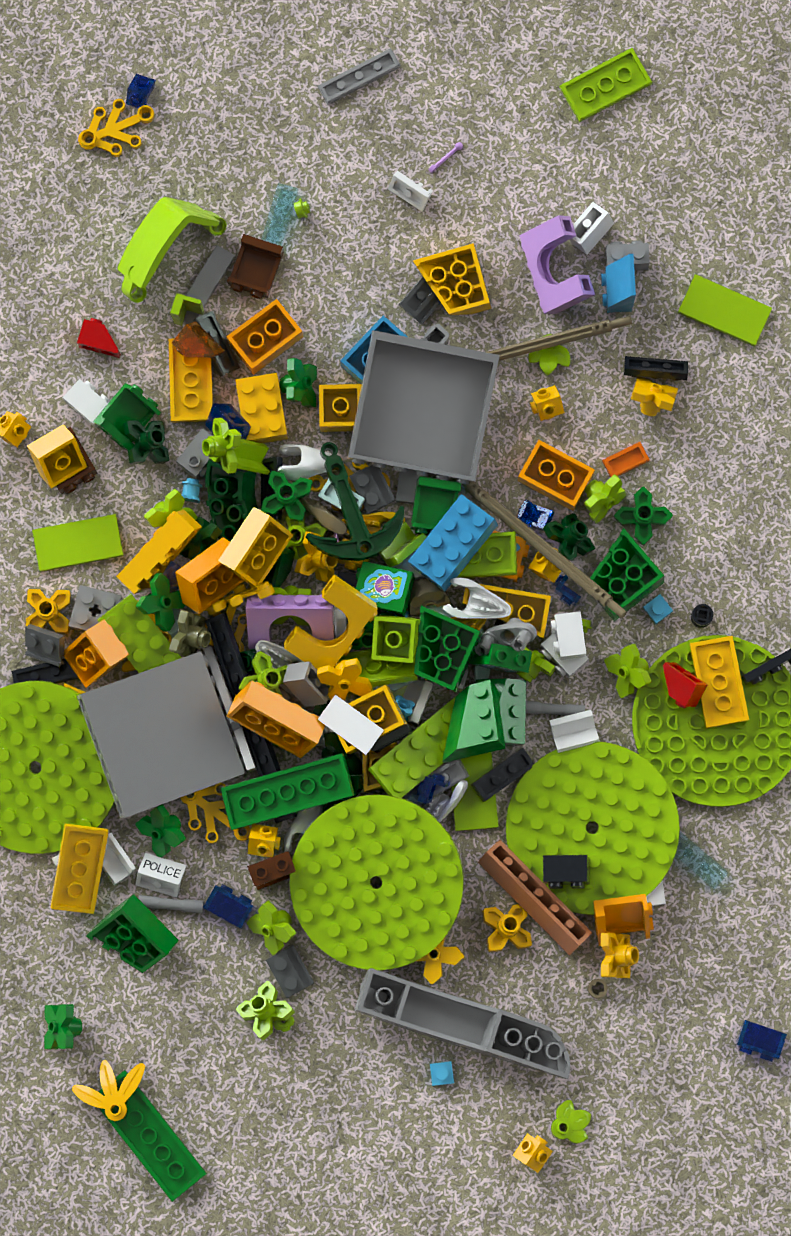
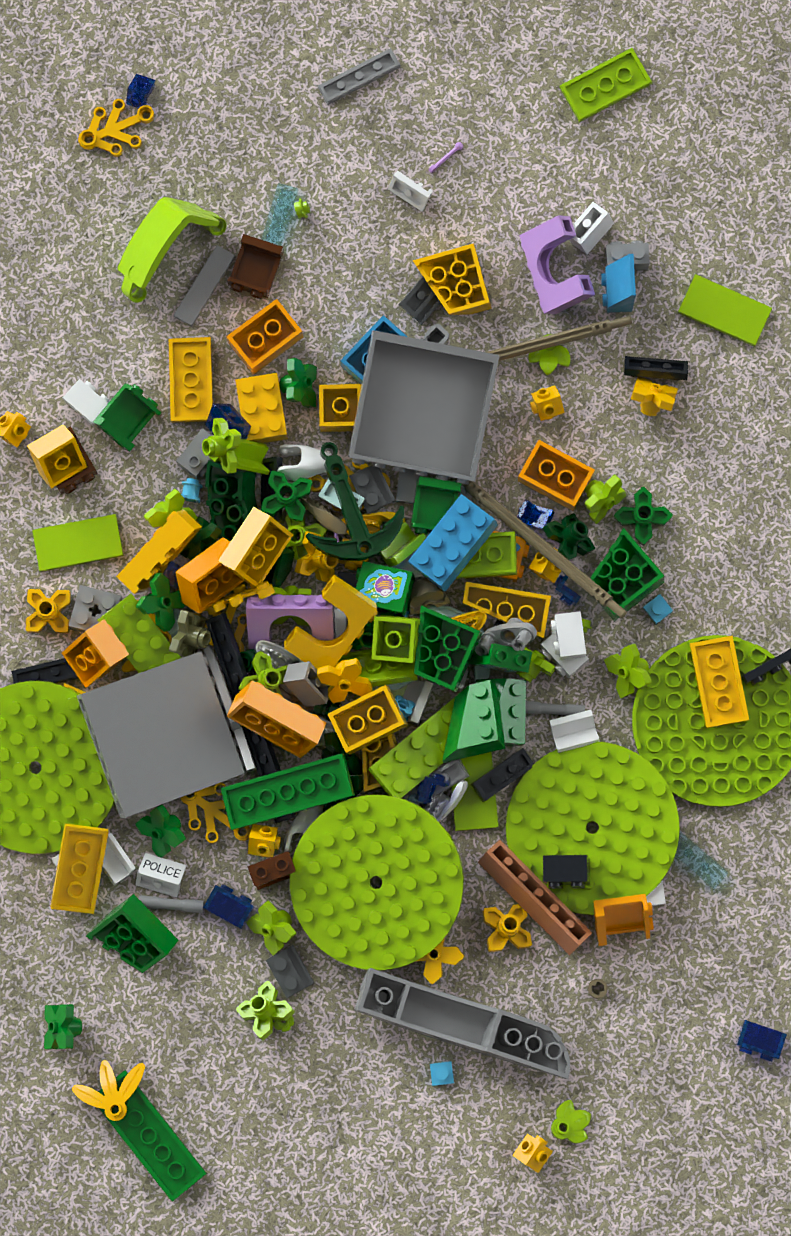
(44, 645): dark grey plate -> none
(96, 338): red slope -> none
(147, 442): dark green plant -> none
(182, 305): lime panel -> none
(196, 342): clear orange slope -> none
(225, 362): pearl dark grey tile -> none
(350, 724): white sticker -> none
(392, 737): pearl dark grey tile -> none
(480, 604): white animal -> none
(618, 955): yellow plant -> none
(626, 460): orange tile -> none
(683, 685): red slope -> none
(702, 619): black wheel -> none

